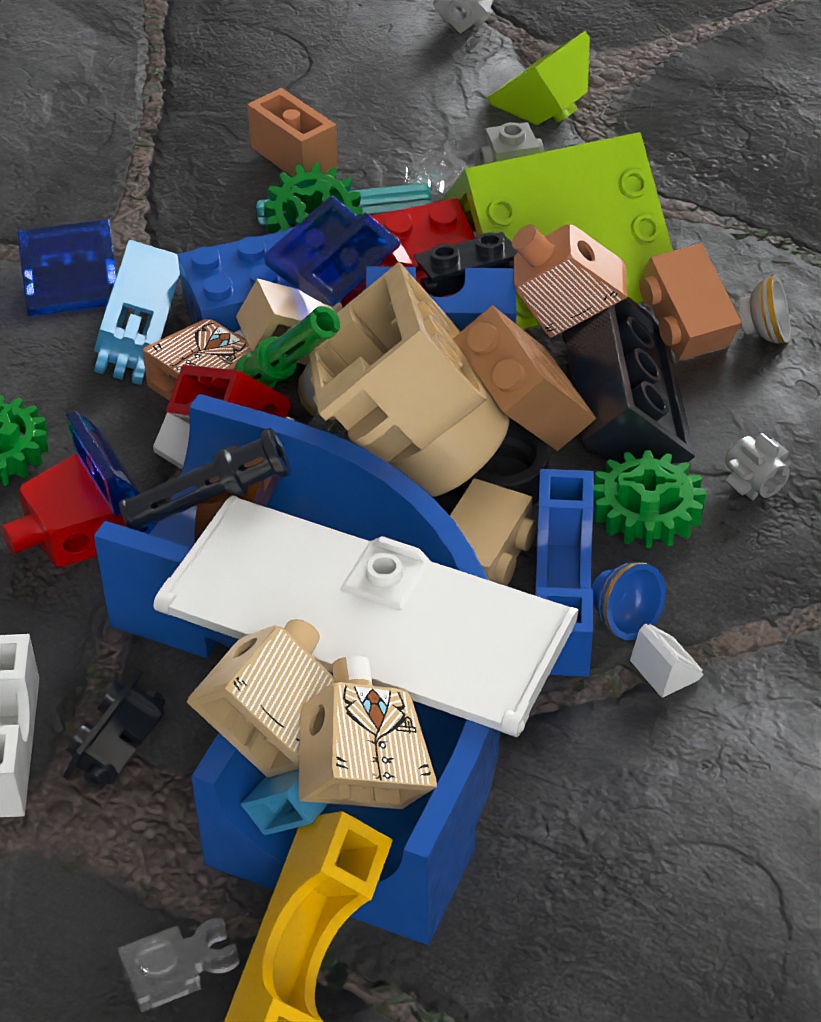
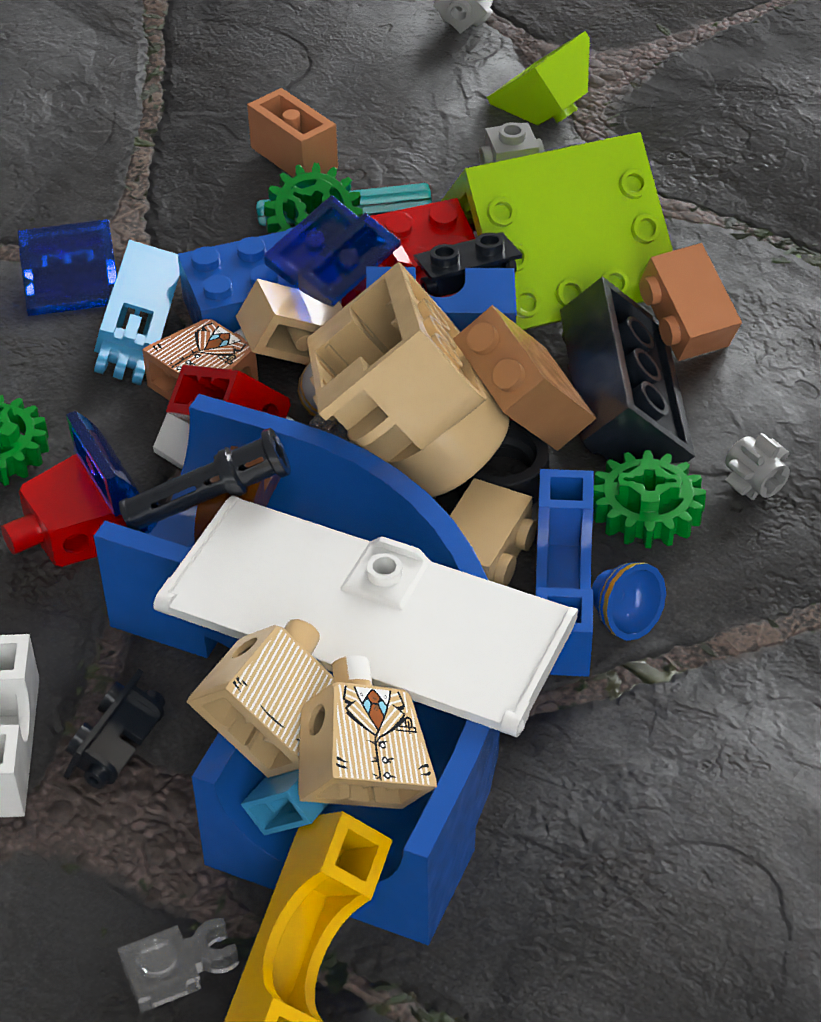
(278, 357): green pin -> none
(440, 168): clear plate -> none
(566, 276): nougat torso -> none
(663, 661): white slope -> none
(766, 311): light grey piece -> none

